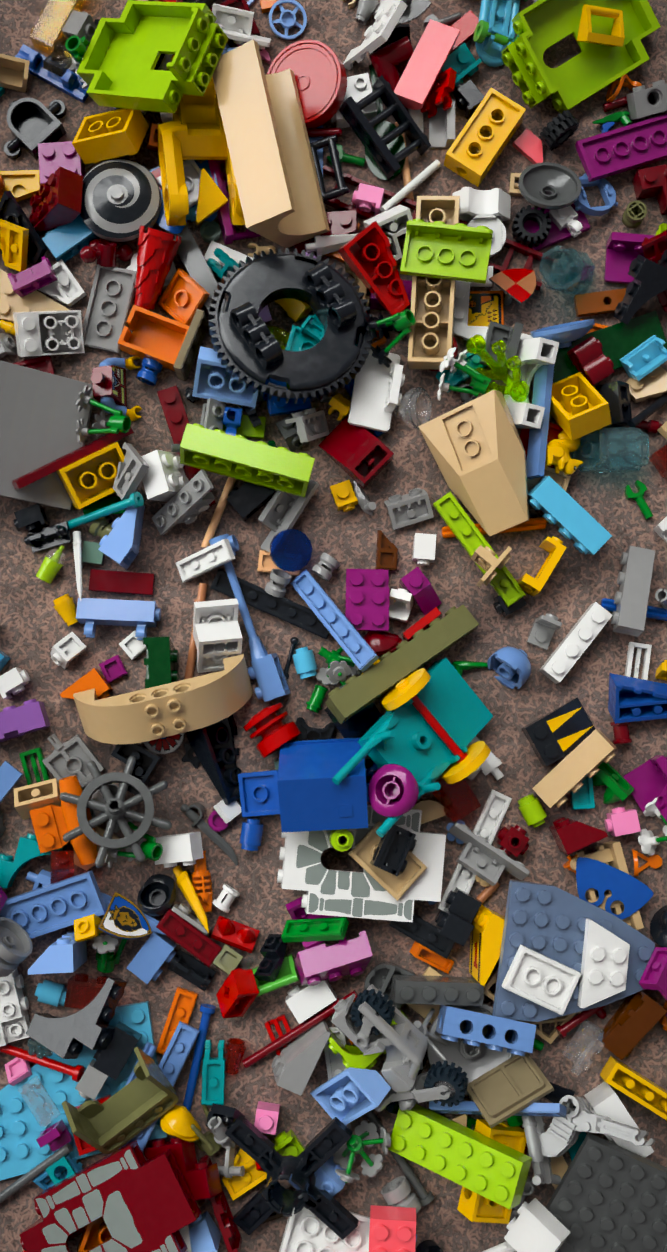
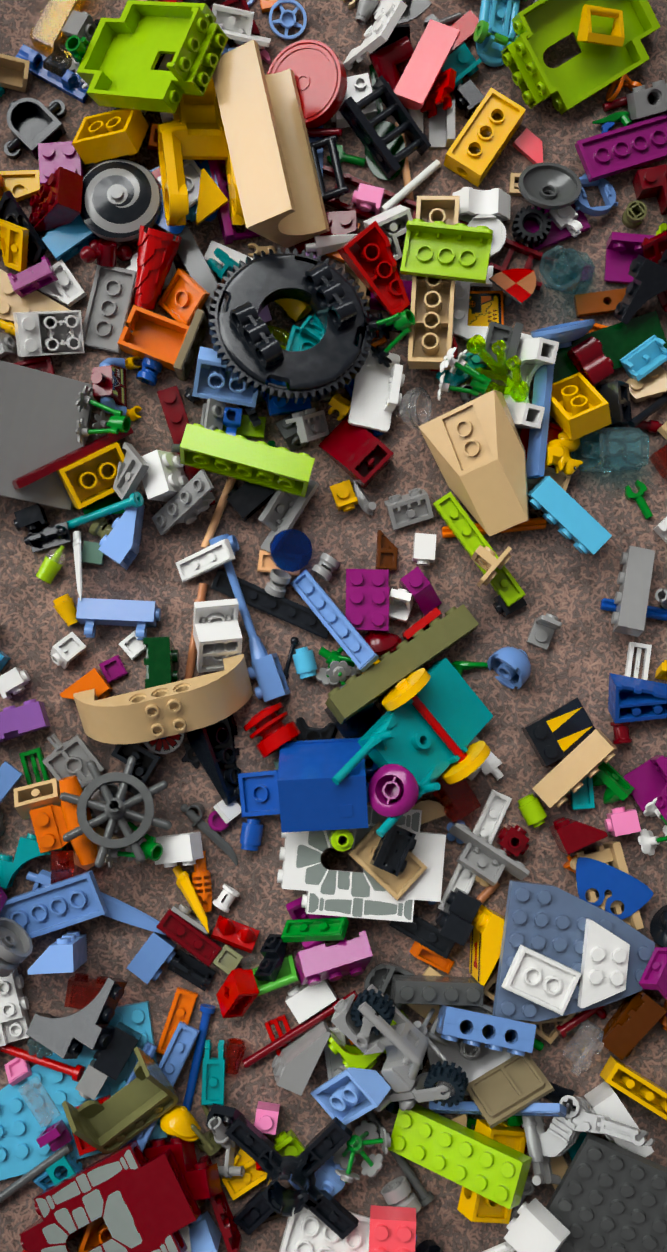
(51, 993): medium azure brick -> none
(87, 927): yellow bracket -> none
(105, 950): plant -> none
(121, 582): dark red tile -> none
(124, 919): shield -> none
(156, 895): black hat -> none
(210, 231): sand green tile -> none
(316, 699): green pin -> none
(534, 585): yellow panel -> none
(559, 130): black tyre -> none
(575, 642): white brick -> none
(654, 861): orange piece -> none

